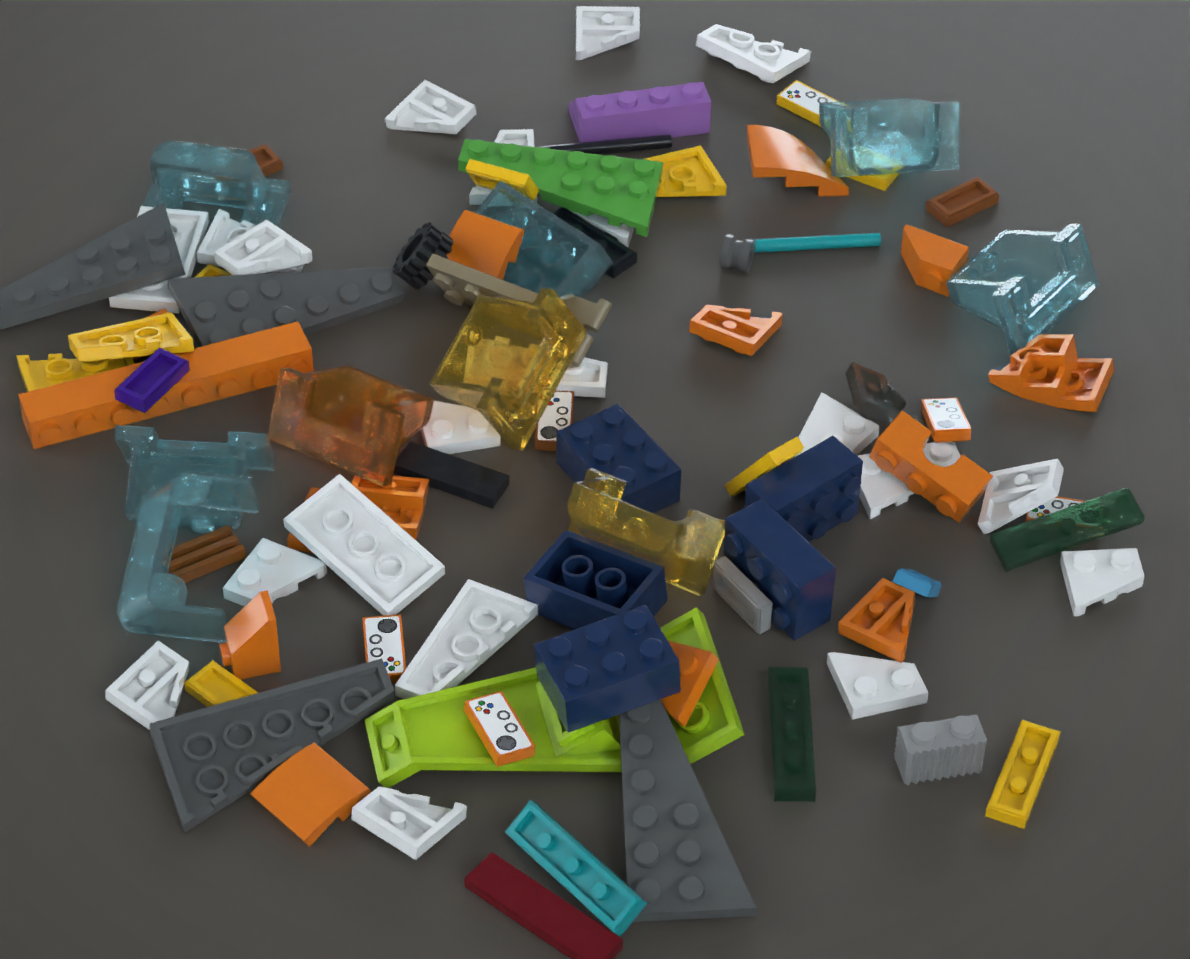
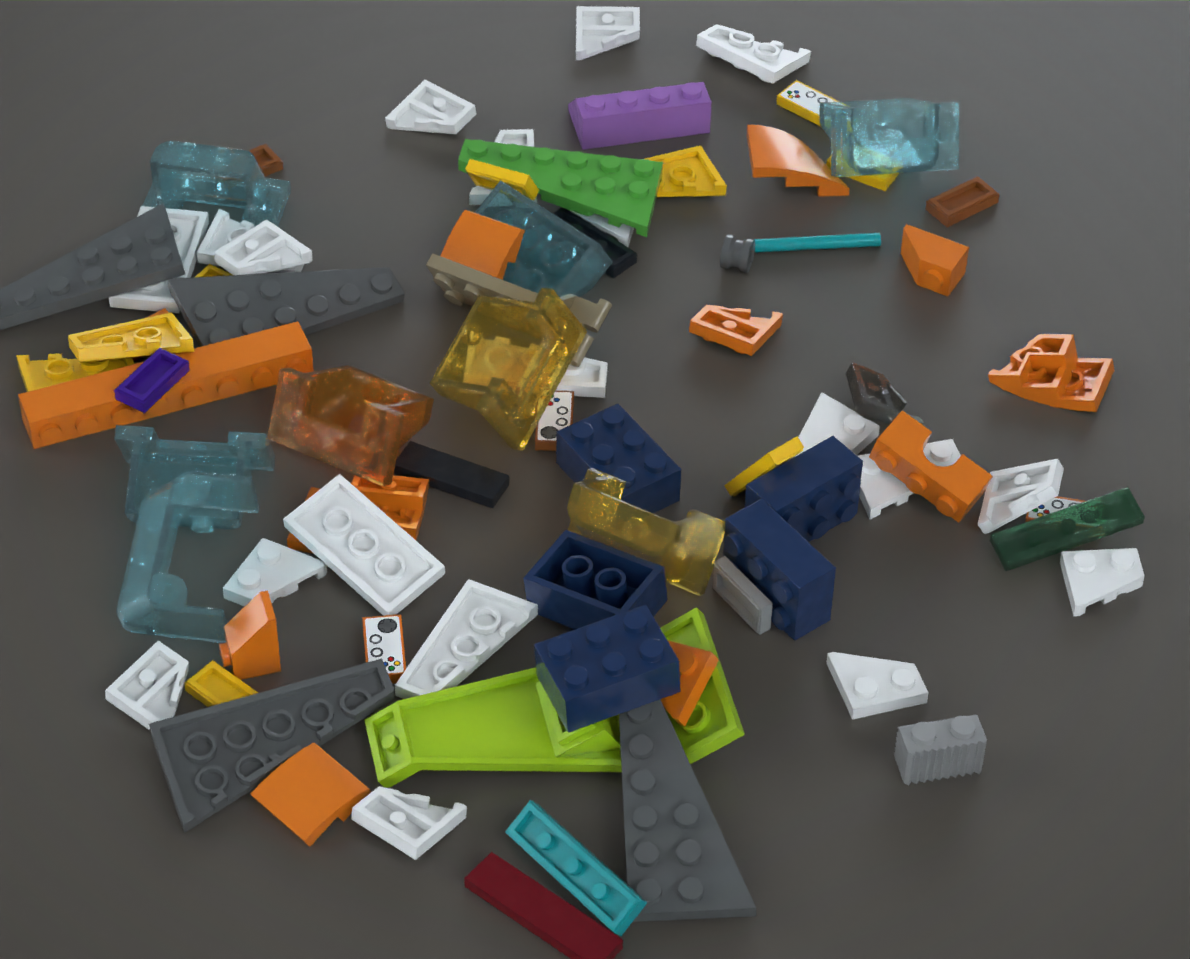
(201, 551): dark orange tile -> none
(414, 256): black tyre -> none
(458, 429): white wing -> none
(499, 728): tile -> none
(617, 145): black bar -> none
(791, 734): clear green tile -> none
(881, 619): orange wing -> none
(917, 582): dark azure tile -> none
(946, 420): tile -> none
(1022, 774): yellow tile -> none
(1026, 281): clear light blue windscreen -> none

